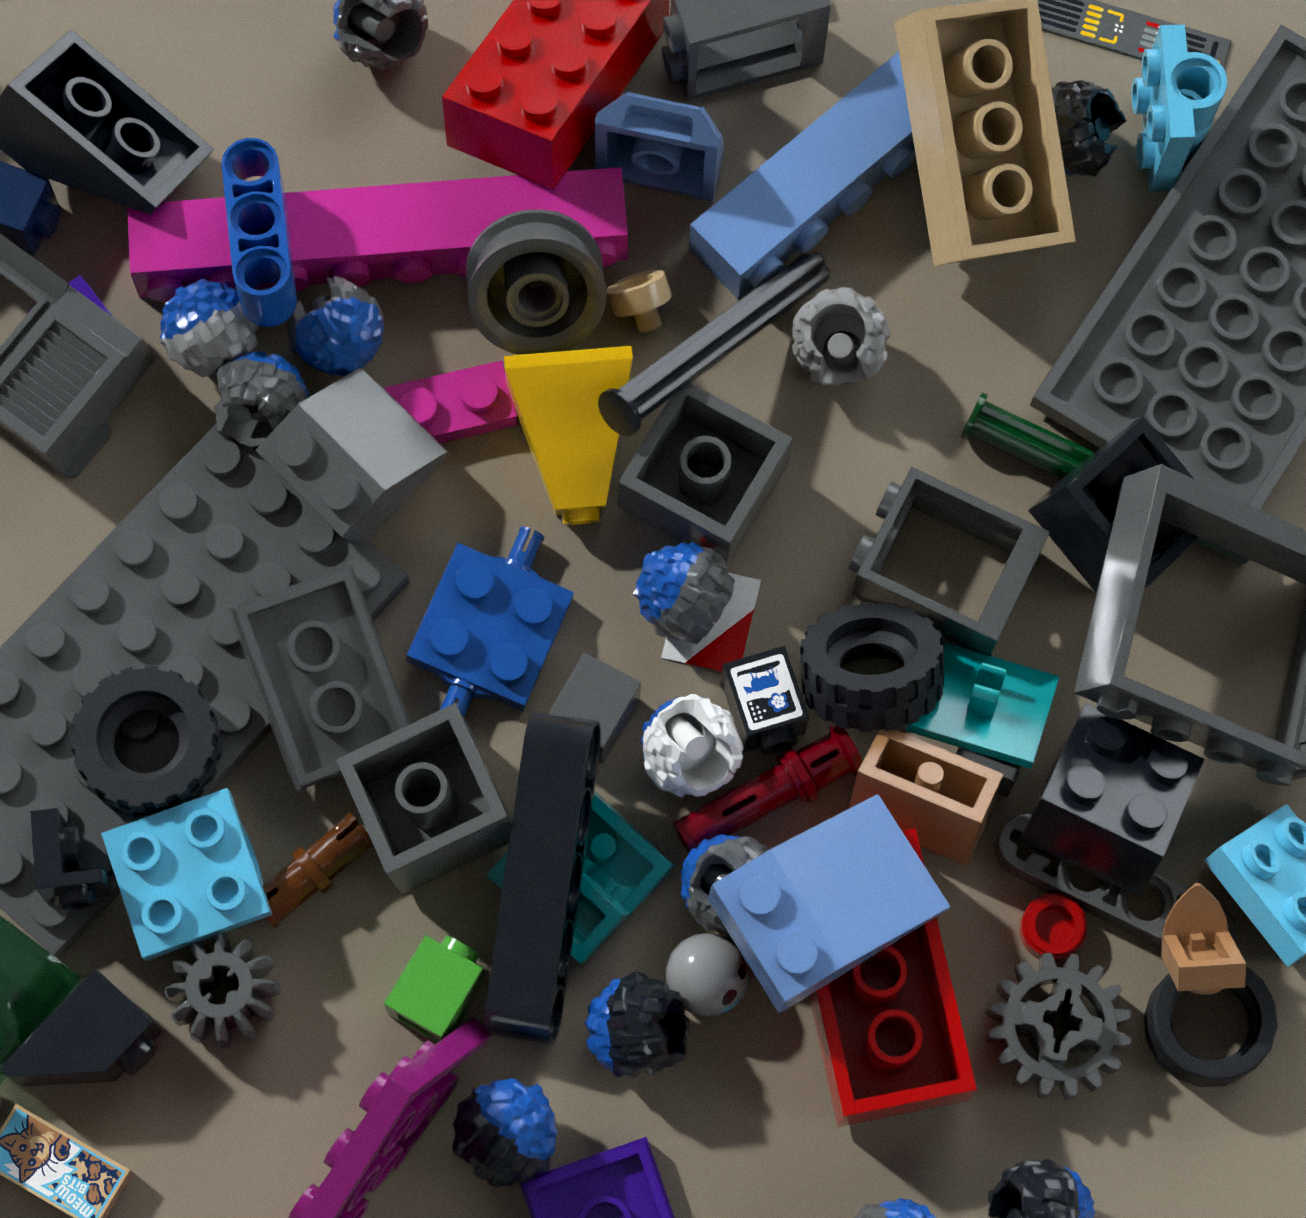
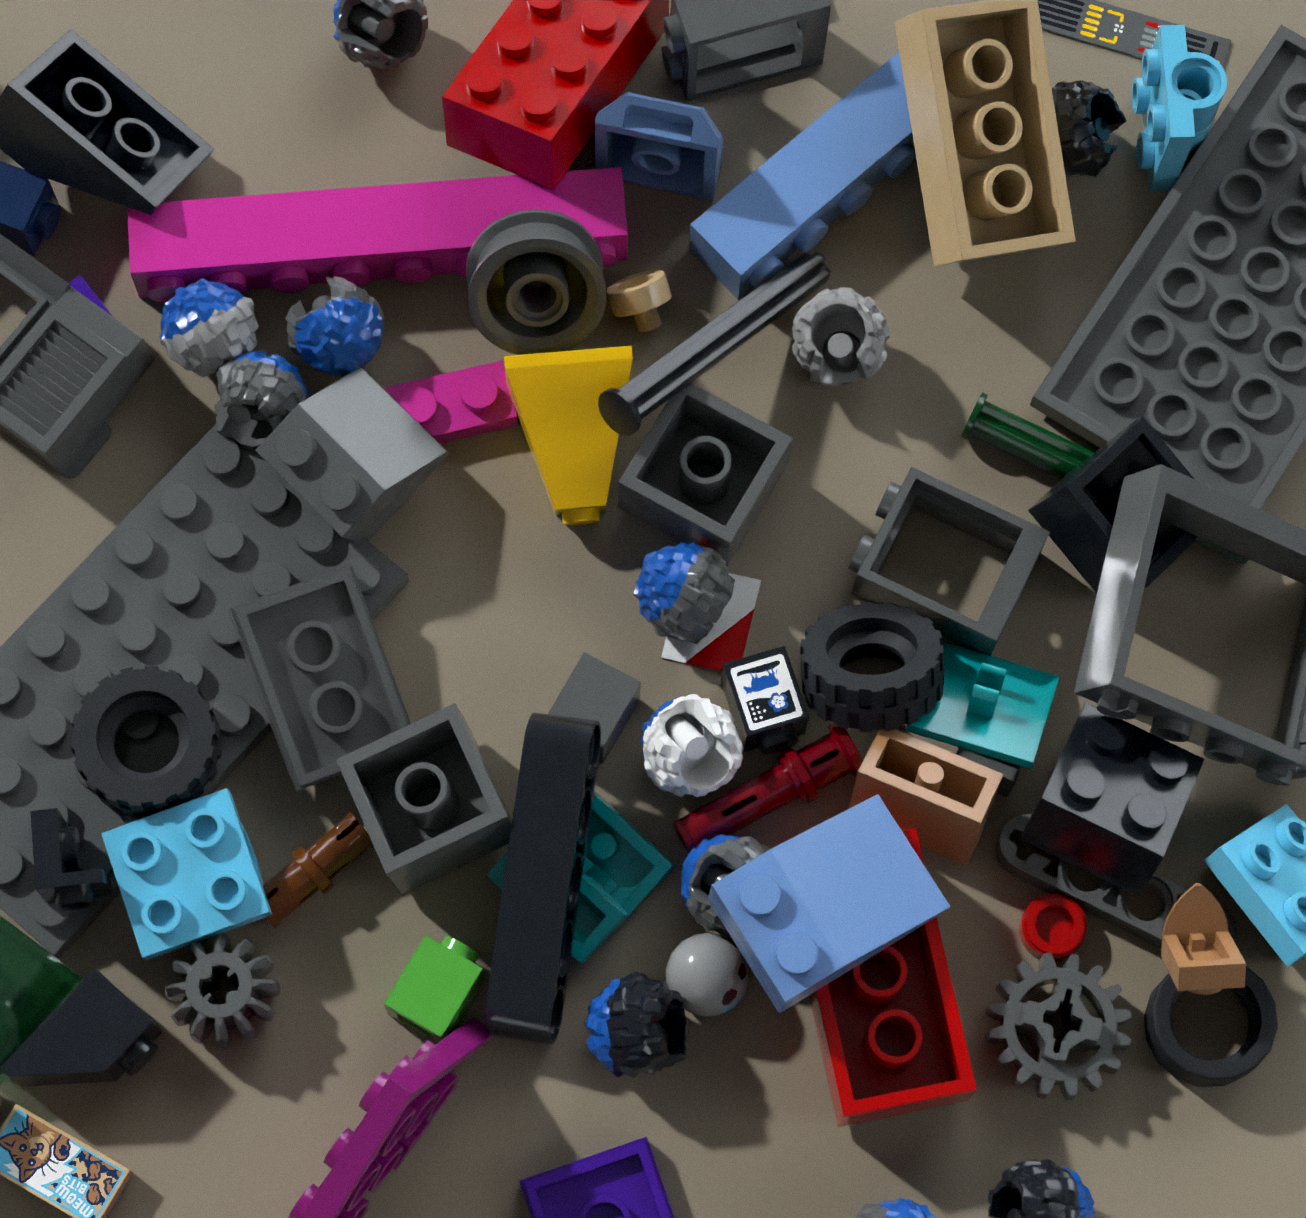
(263, 256): blue beam -> none
(490, 625): blue plate -> none
(505, 1132): piece -> none

